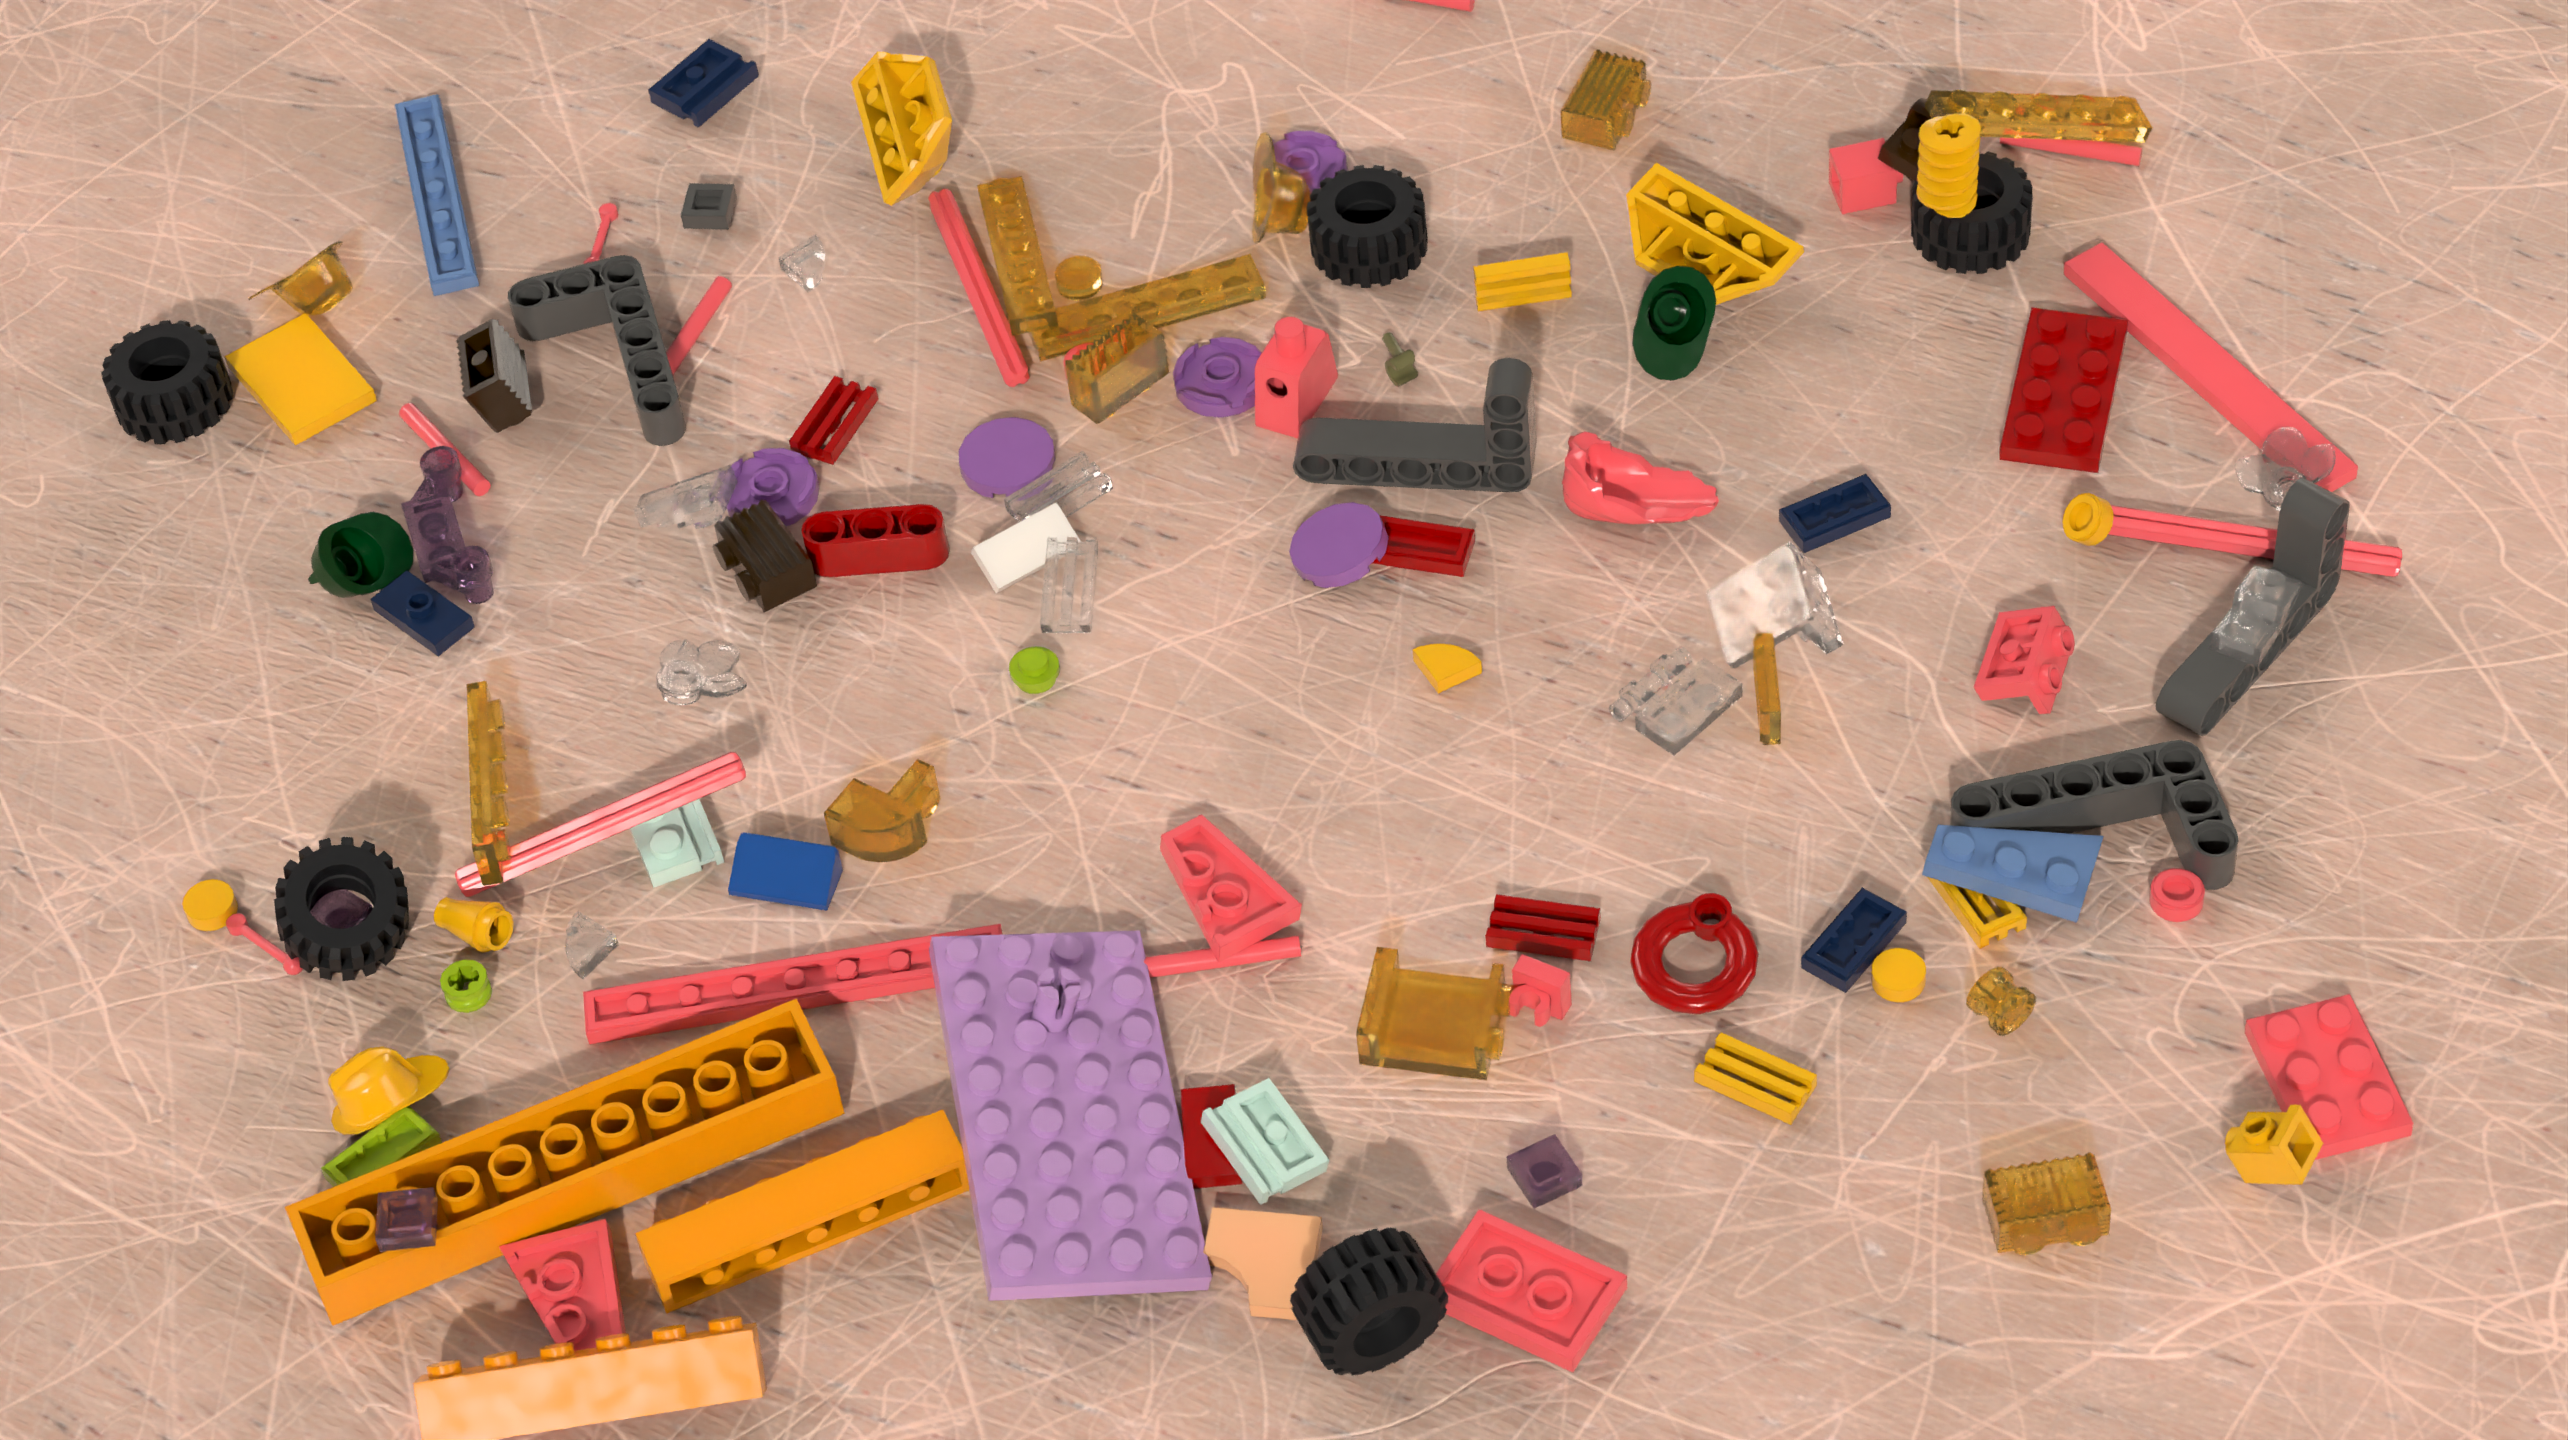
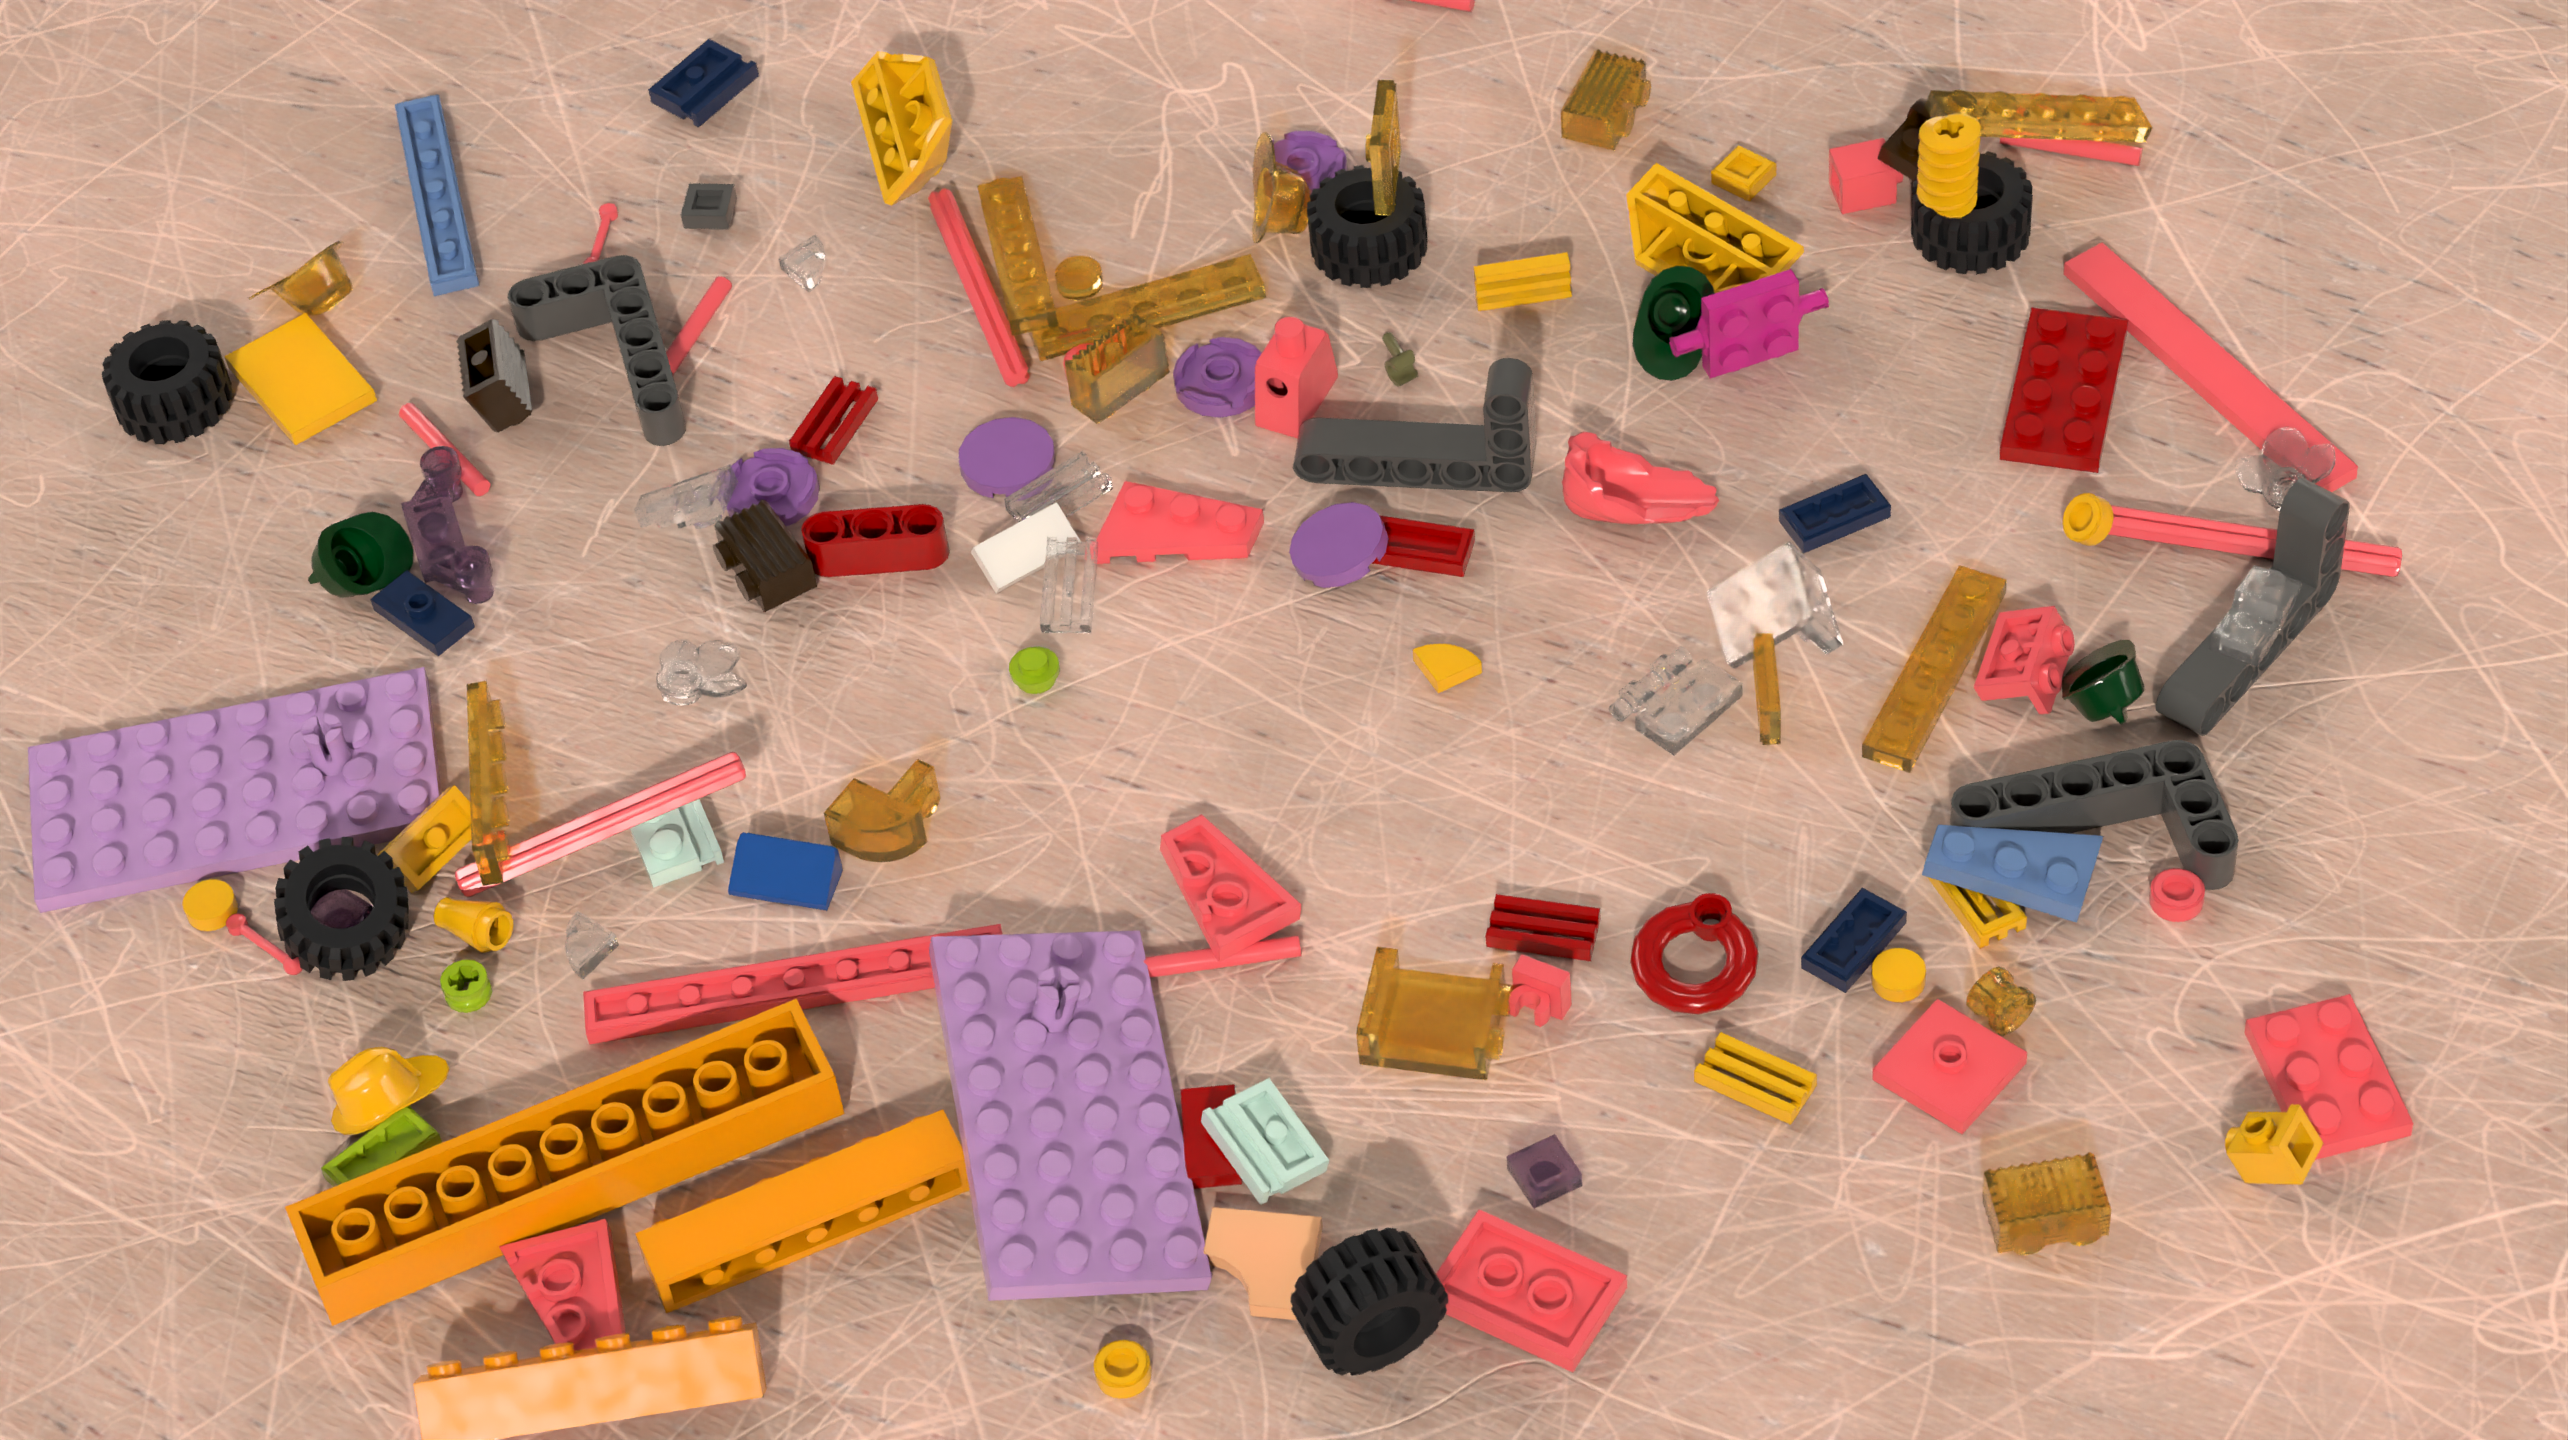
(229, 788): none -> lavender plate
(406, 1219): plate -> none
(432, 838): none -> yellow plate
(1122, 1369): none -> yellow tile
(1166, 522): none -> coral wing
(1384, 147): none -> clear yellow plate
(1743, 173): none -> yellow tile
(1749, 323): none -> dark pink plate
(1934, 669): none -> clear yellow plate
(1949, 1066): none -> coral plate
(2105, 682): none -> dark green piece

